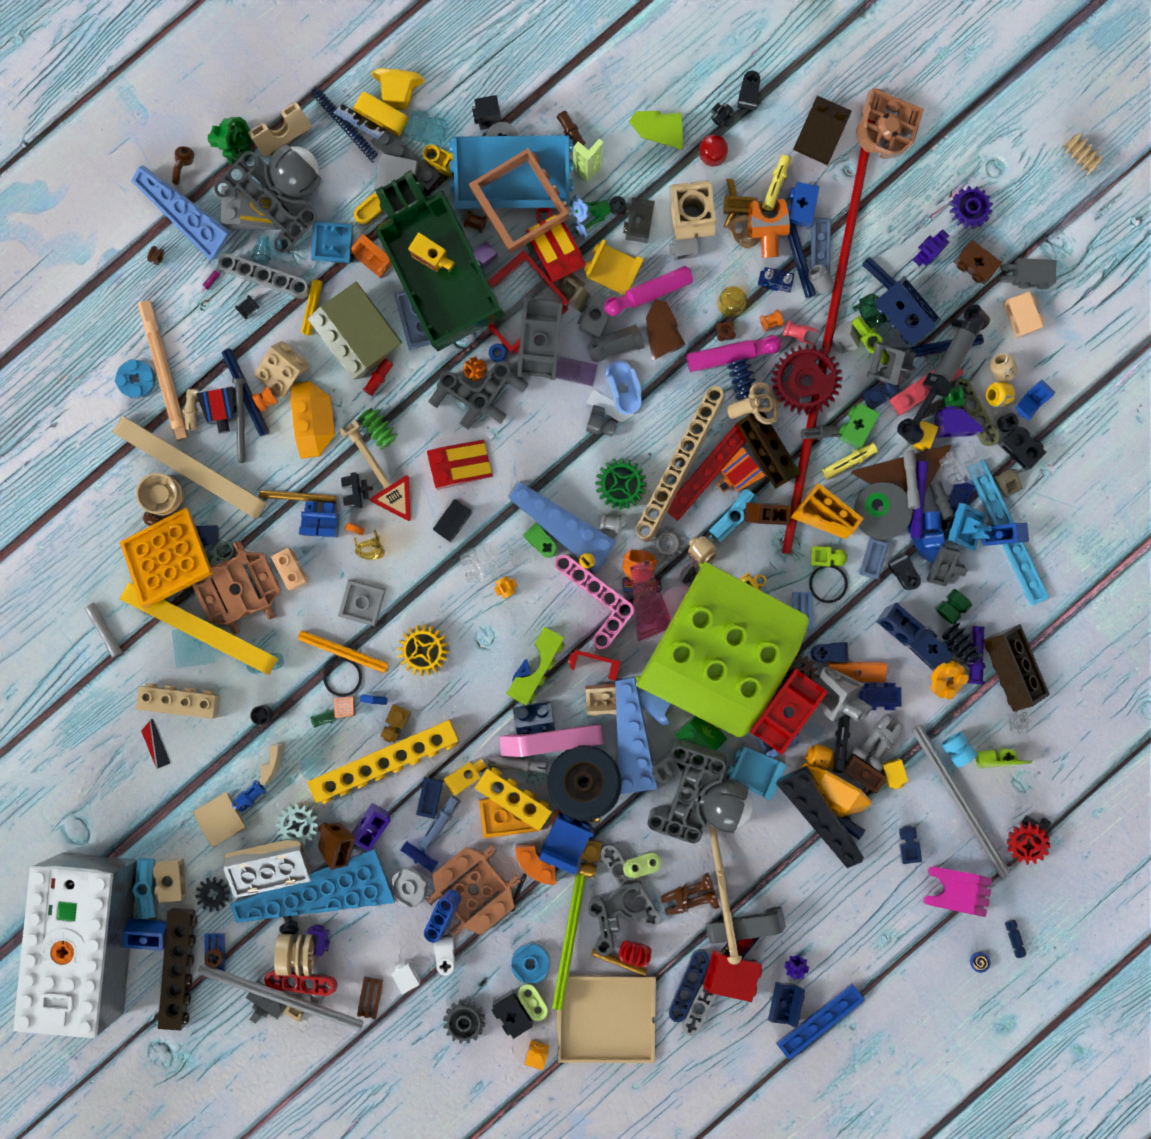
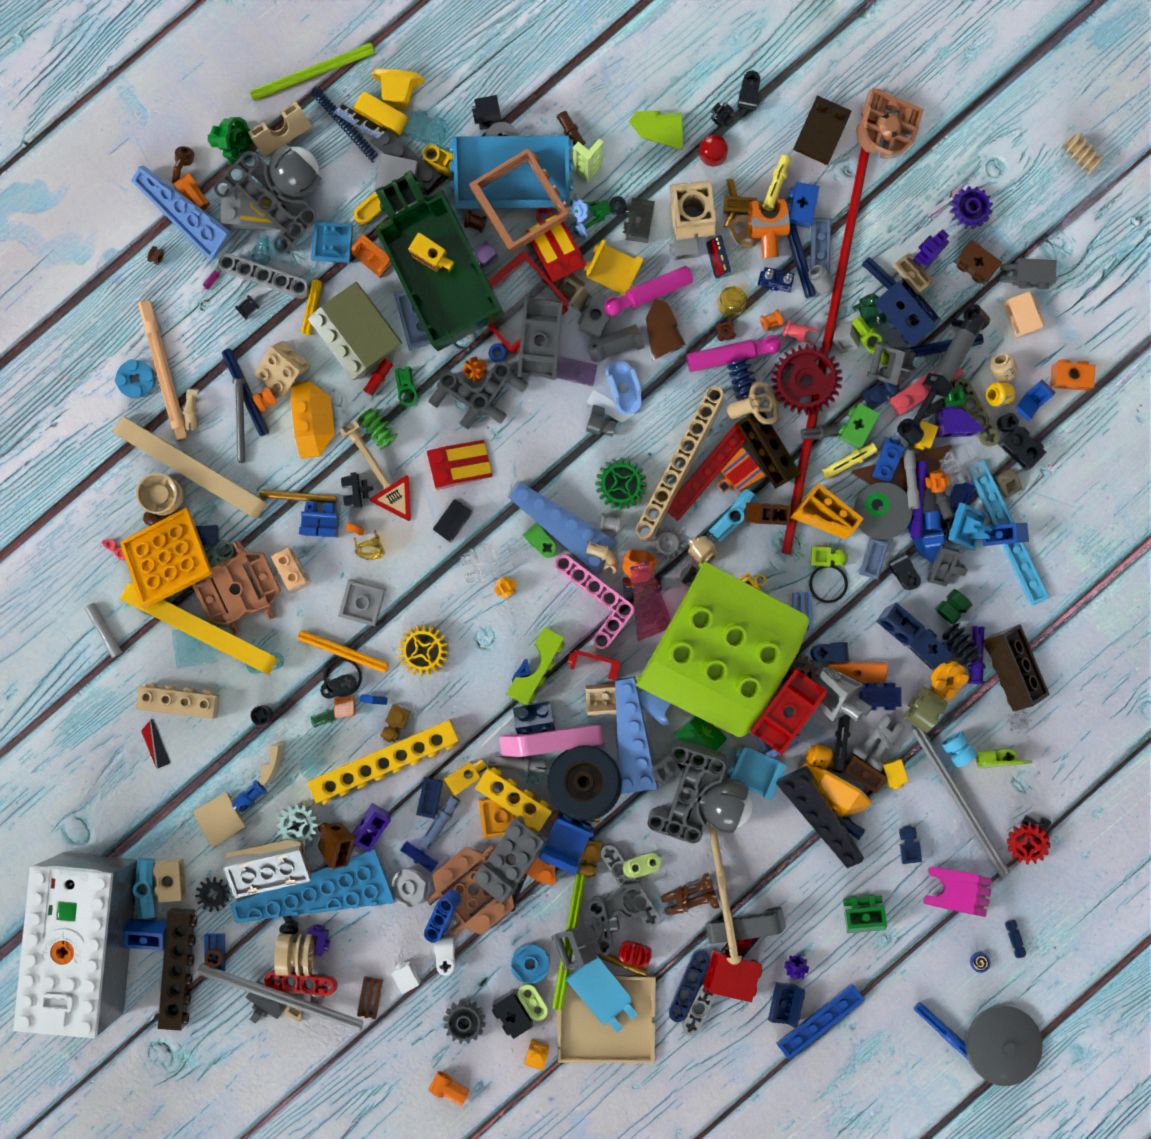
(112, 546): none -> coral piece
(189, 188): none -> orange piece
(219, 407): torso -> none
(312, 71): none -> lime axle
(336, 682): none -> black beam
(405, 384): none -> green piece
(445, 1087): none -> orange piece
(498, 874): none -> dark grey piece
(583, 945): none -> dark grey piece
(590, 558): yellow hinge -> none
(601, 992): none -> medium azure tile
(604, 553): none -> tan piece
(718, 257): none -> slope
(864, 919): none -> green brick
(888, 459): none -> blue bracket
(912, 273): none -> tan slope
(925, 709): none -> olive brick
(937, 481): none -> orange gear
(953, 1039): none -> blue axle
(1004, 1045): none -> dark grey dish
(1061, 375): none -> orange brick

